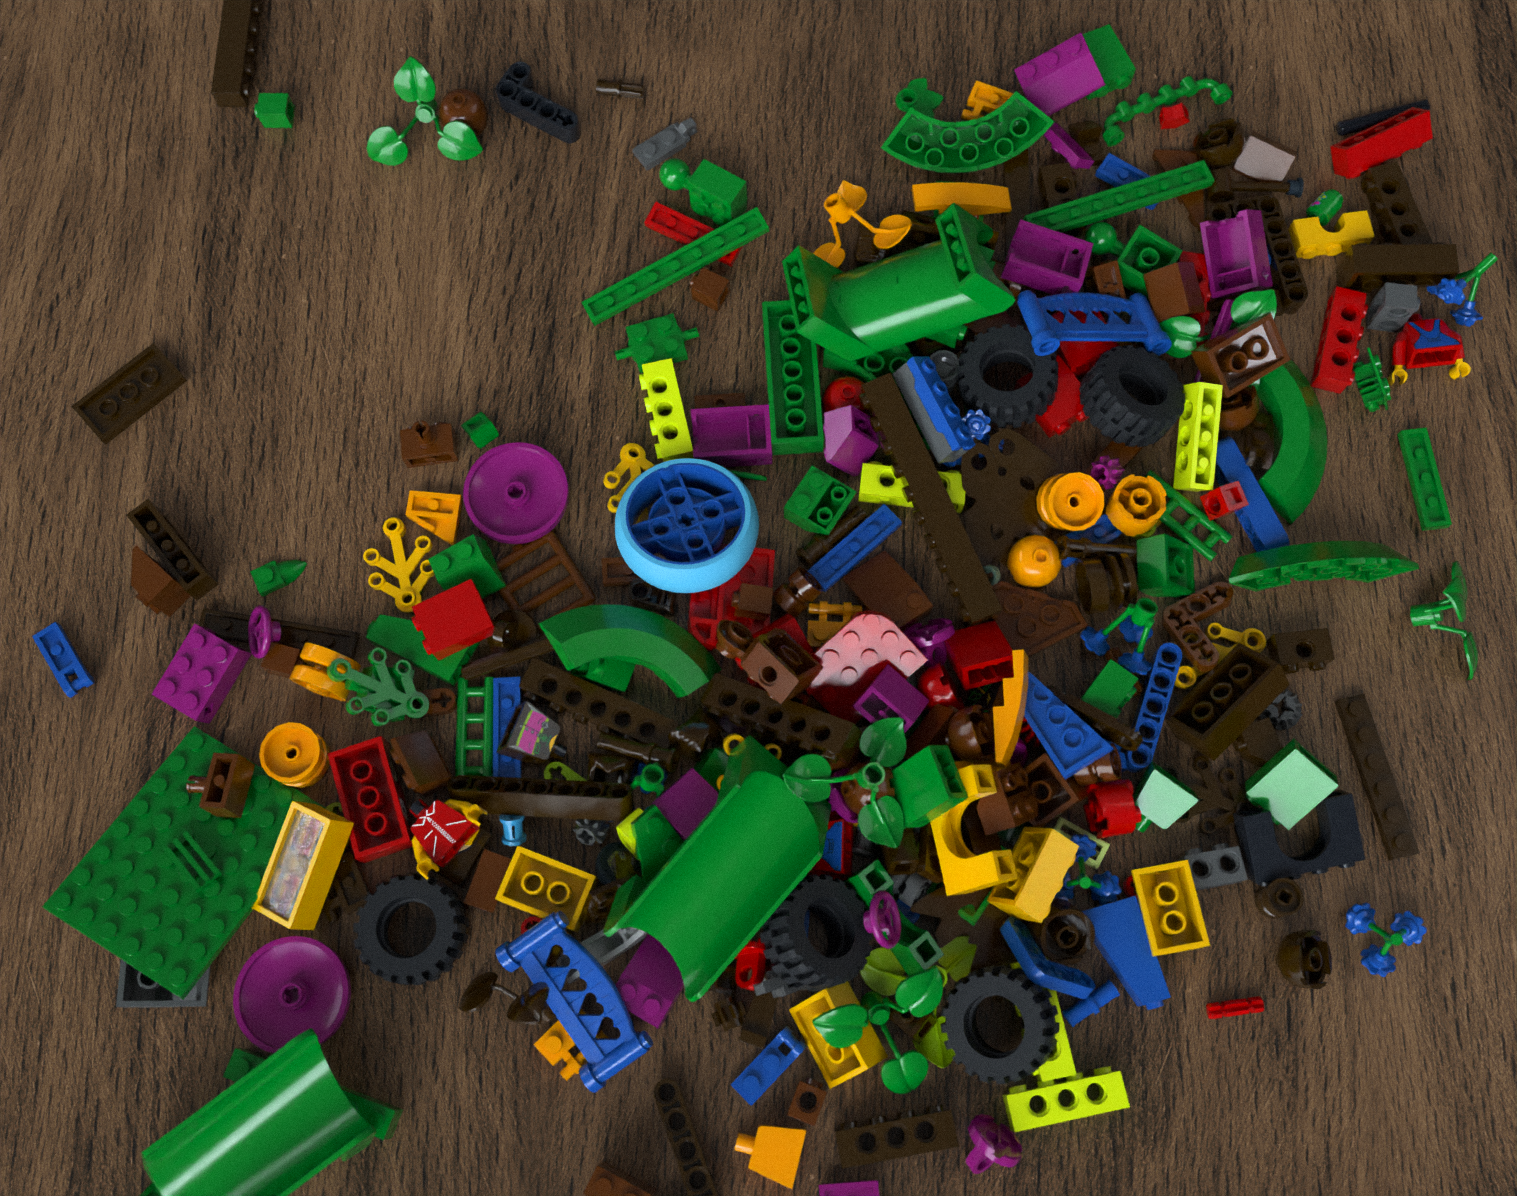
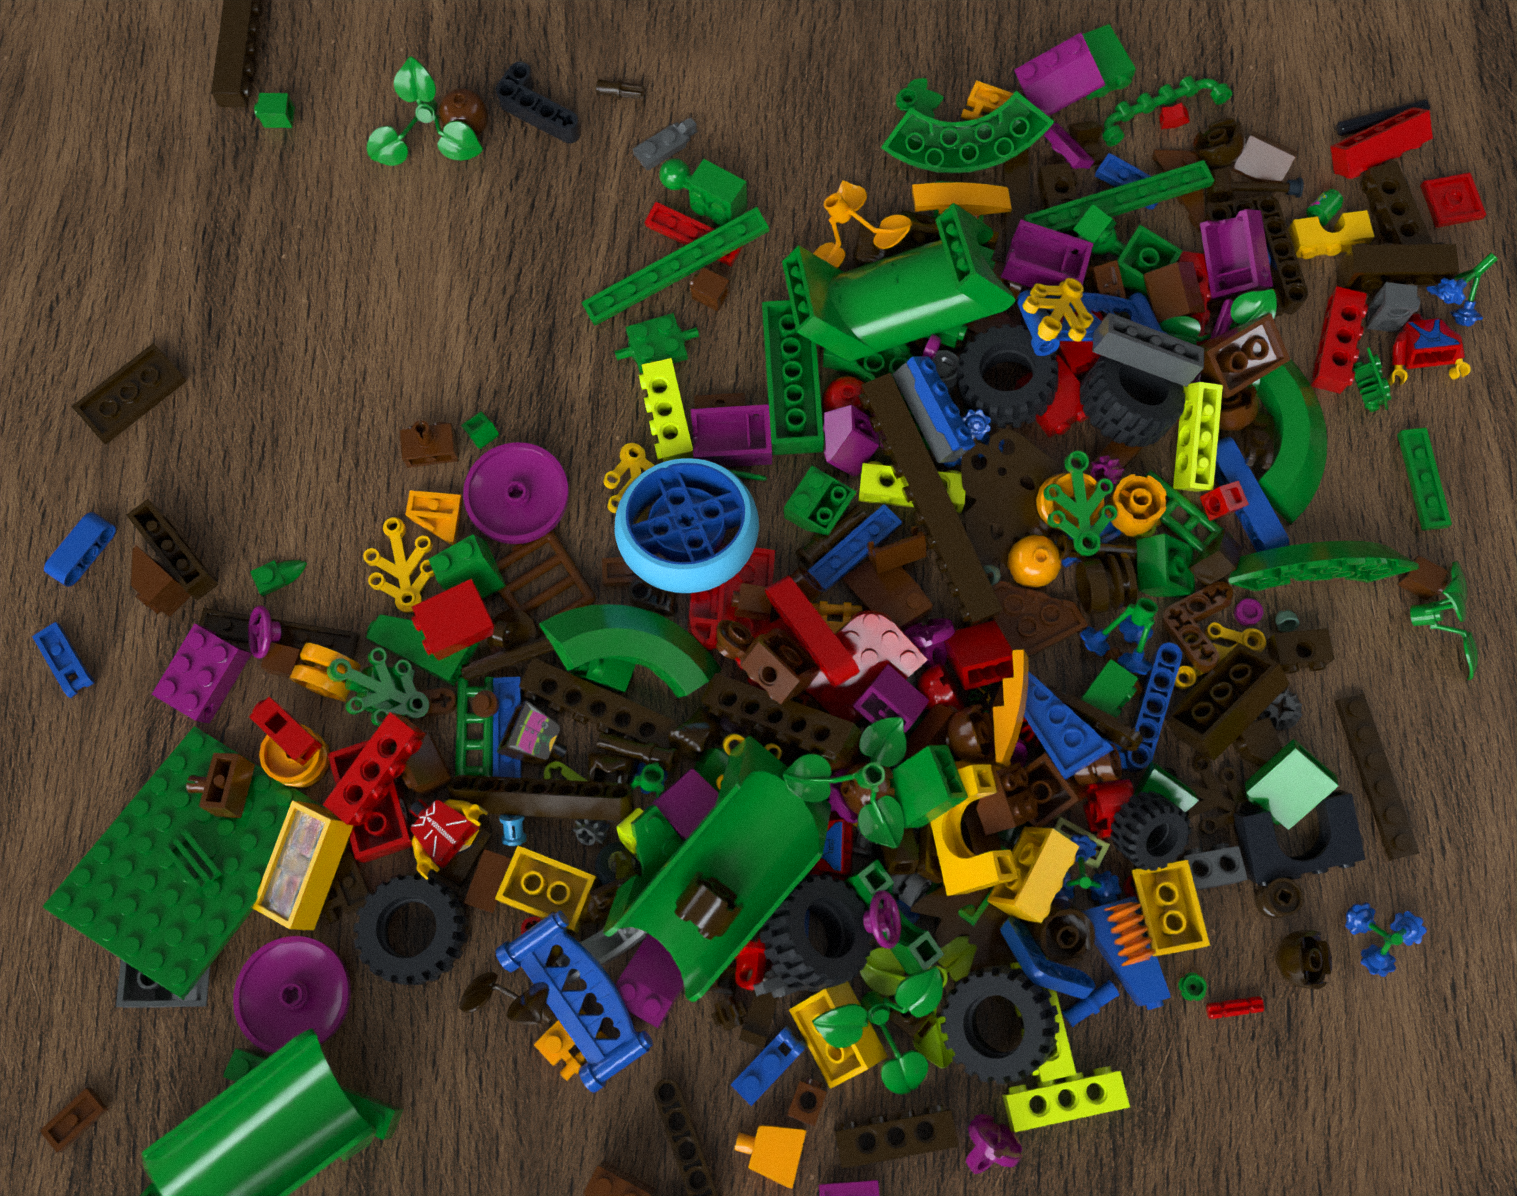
(73, 1120): none -> reddish brown plate
(80, 549): none -> blue beam
(285, 730): none -> red brick
(344, 798): none -> red brick
(485, 704): none -> reddish brown plate
(708, 905): none -> dark brown brick
(812, 631): none -> red beam
(898, 552): none -> reddish brown hinge
(932, 346): none -> magenta tile
(1069, 291): none -> yellow plant
(1081, 507): none -> green plant
(1095, 226): none -> green brick
(1130, 933): none -> orange piece
(1148, 349): none -> dark grey brick
(1150, 830): none -> black tyre
(1199, 983): none -> green plate
(1216, 559): none -> dark brown slope
(1248, 612): none -> magenta tile
(1292, 621): none -> sand green hinge
(1424, 581): none -> reddish brown brick
(1453, 200): none -> red tile

